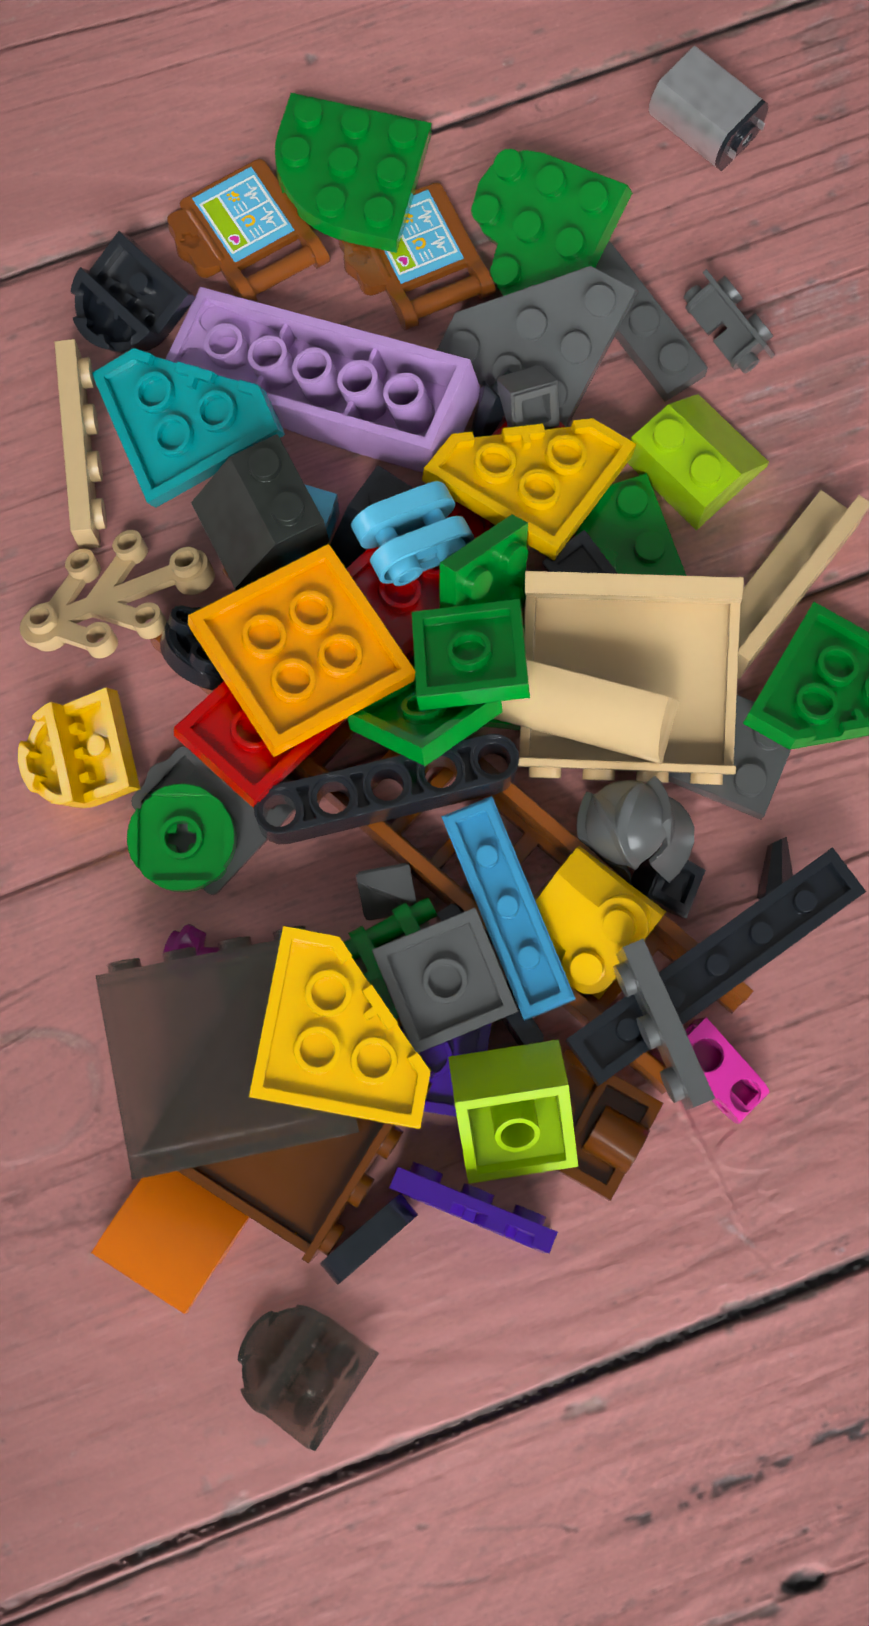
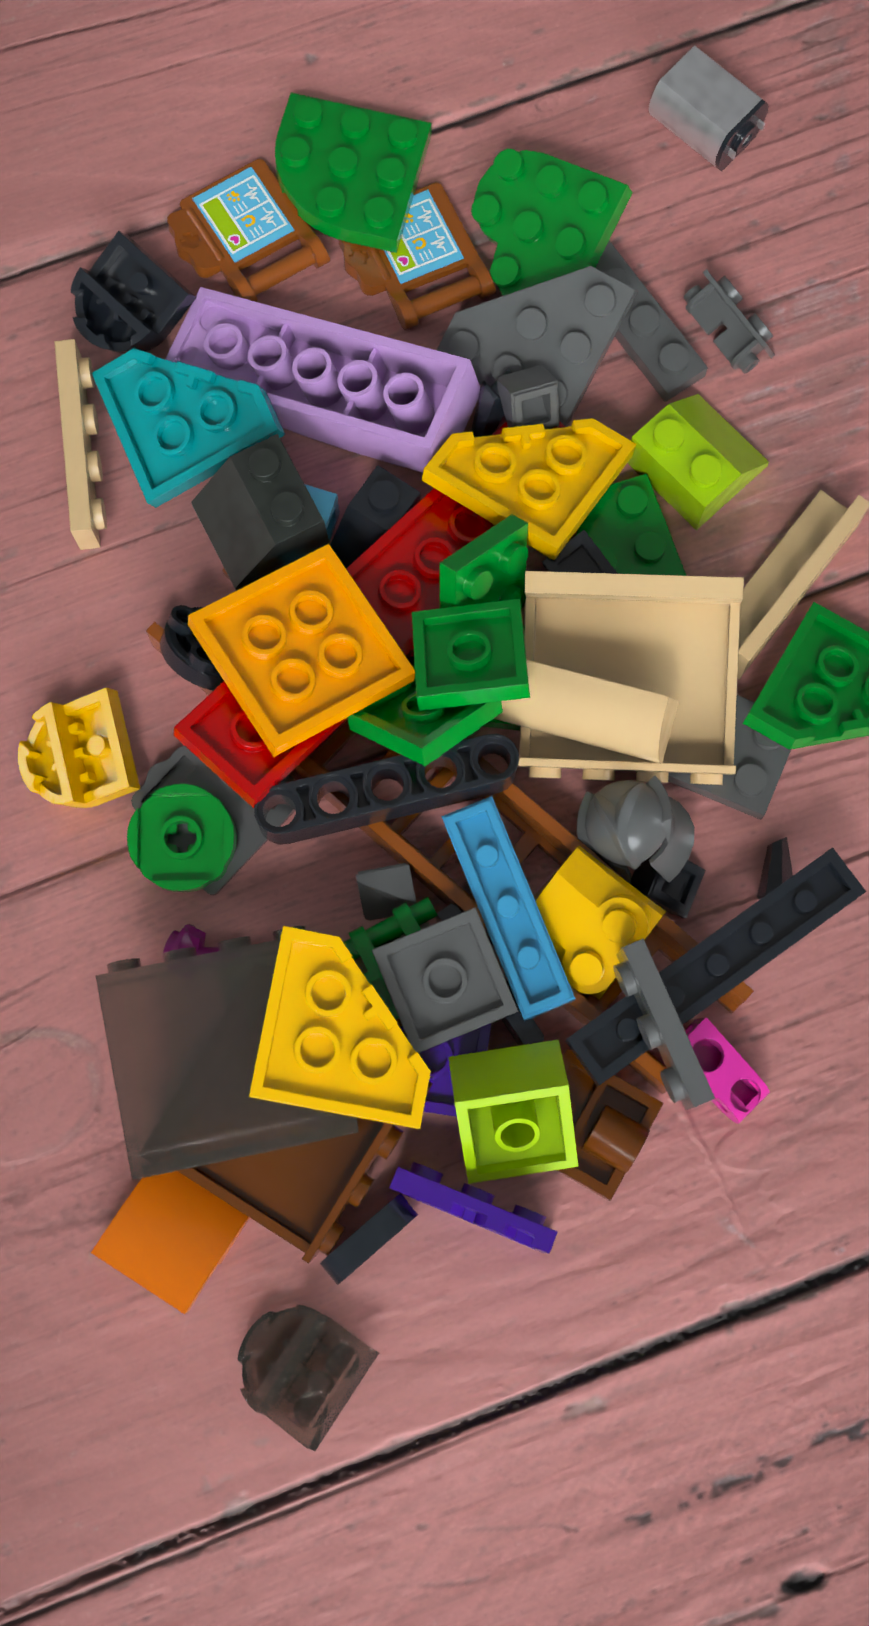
(54, 622): tan plant -> none
(411, 532): medium azure brick -> none

